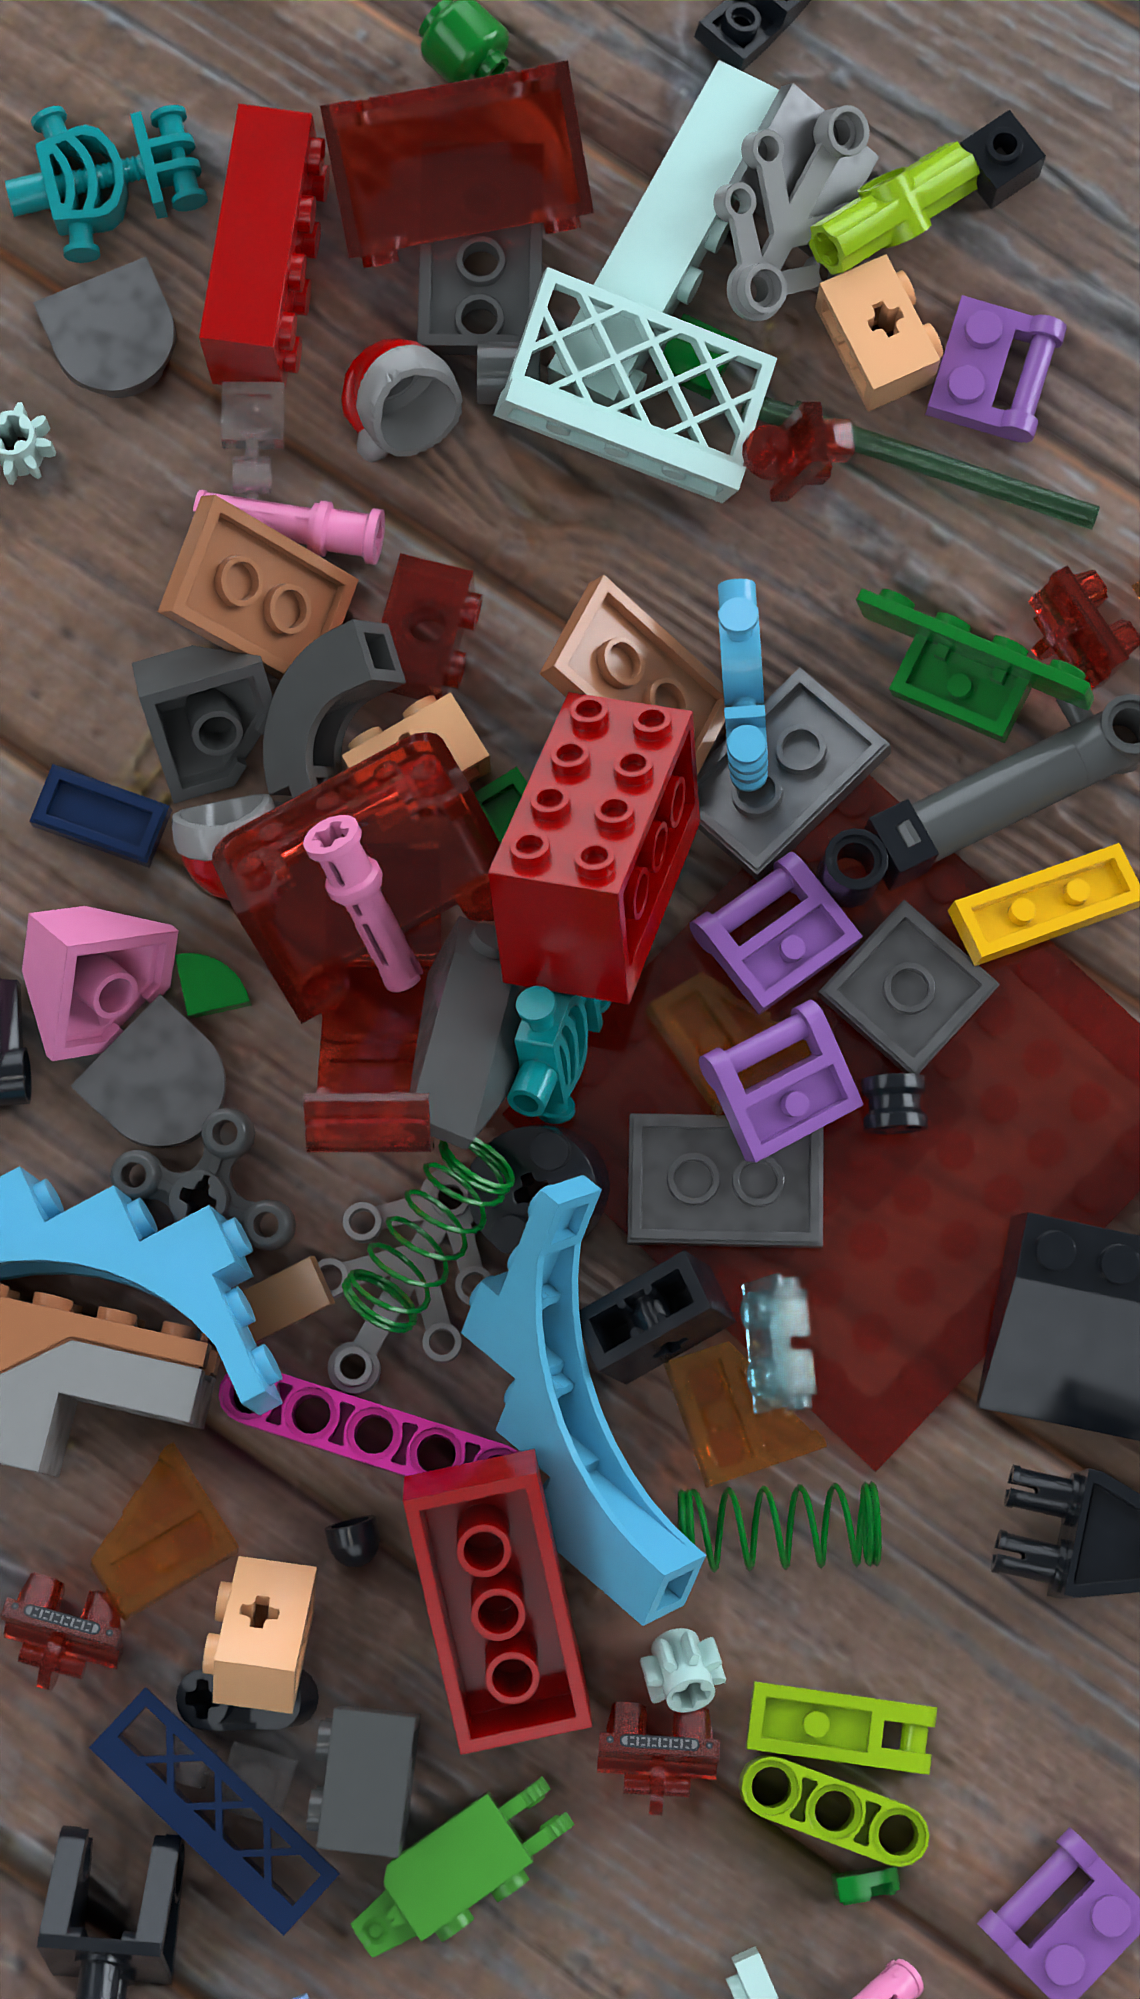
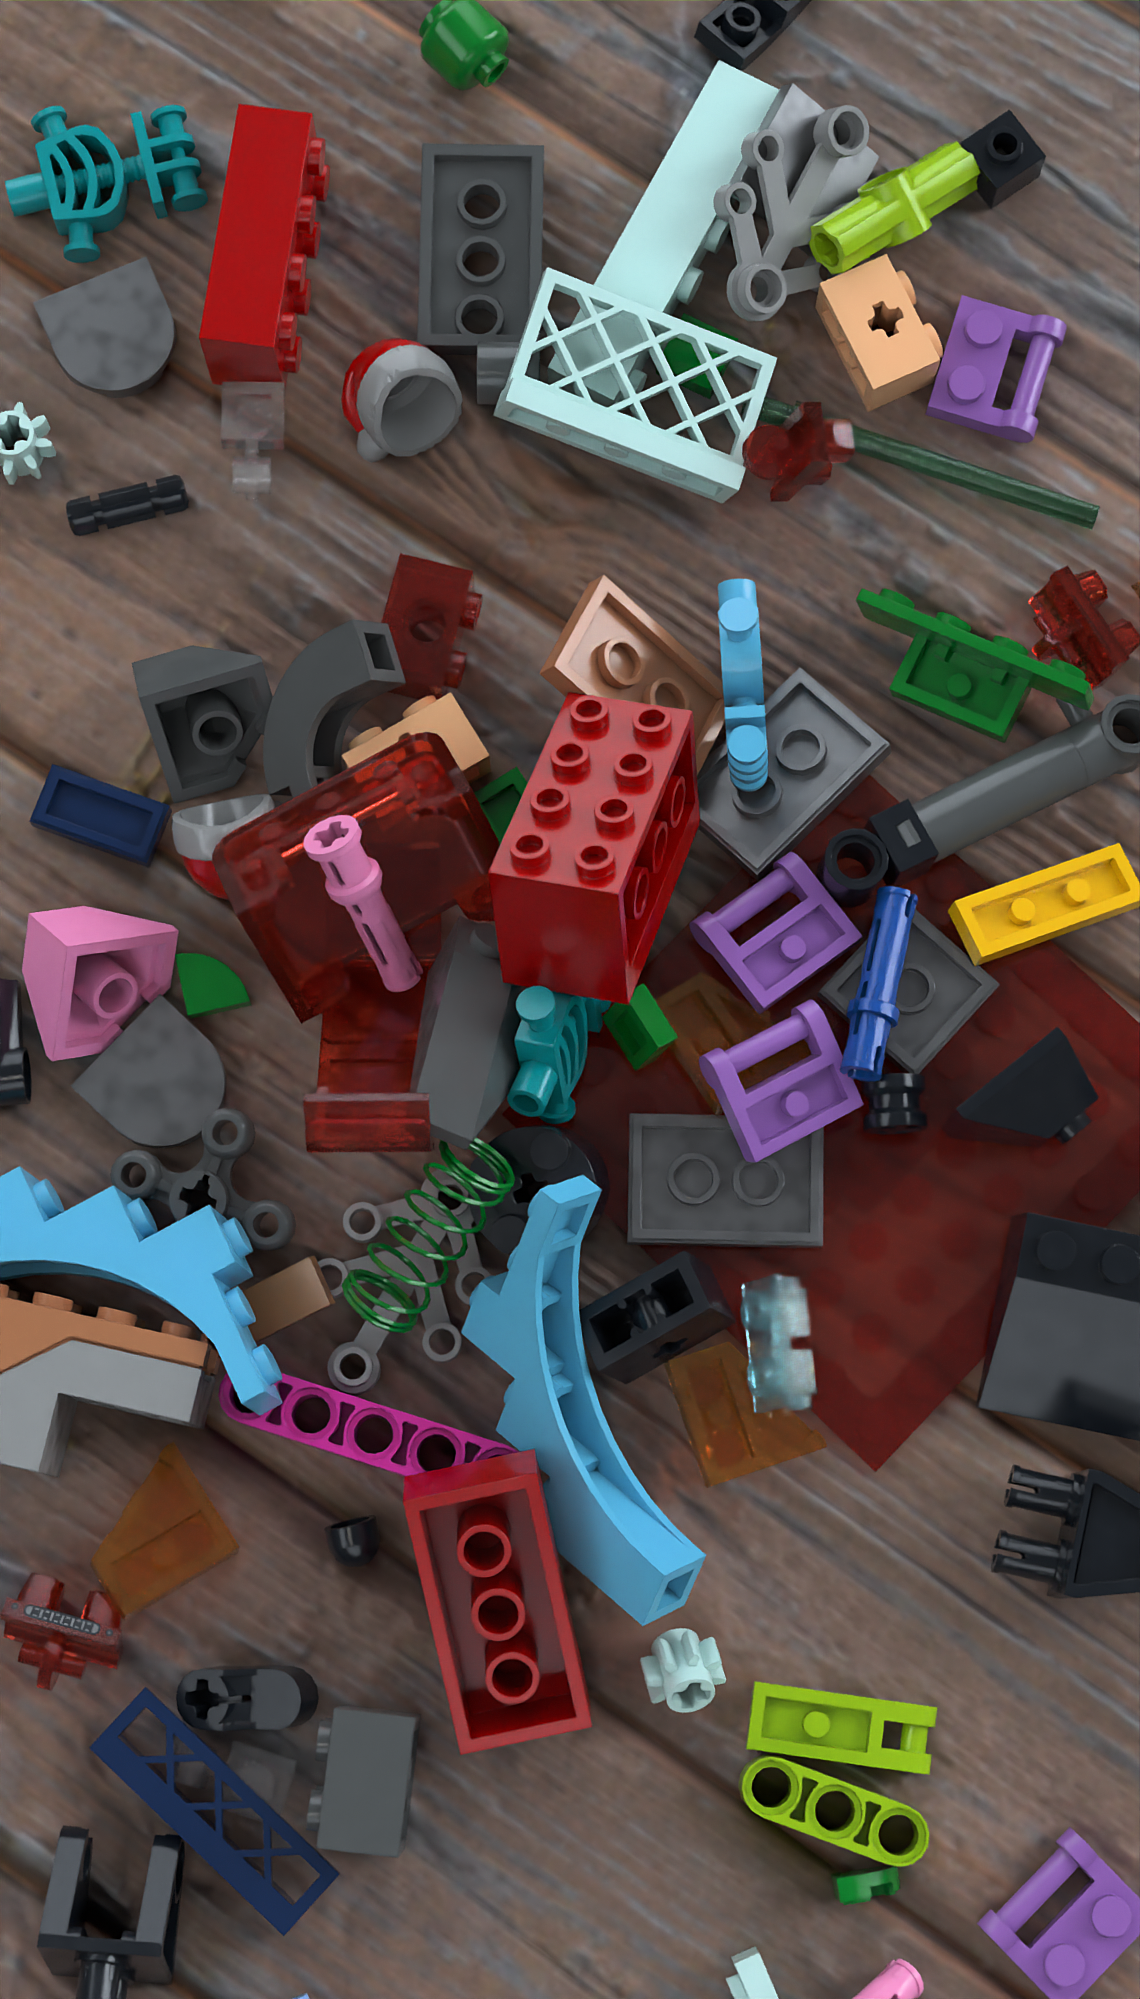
(127, 505): none -> black axle
(253, 587): nougat plate -> none
(262, 1634): light nougat brick -> none
(318, 527): bright pink pin -> none
(454, 1869): bright green hinge -> none
(457, 161): clear red windscreen -> none
(640, 1028): none -> green tile
(658, 1763): clear red hips -> none
(867, 1533): green piece -> none
(874, 1007): none -> blue pin
(1029, 1100): none -> black slope

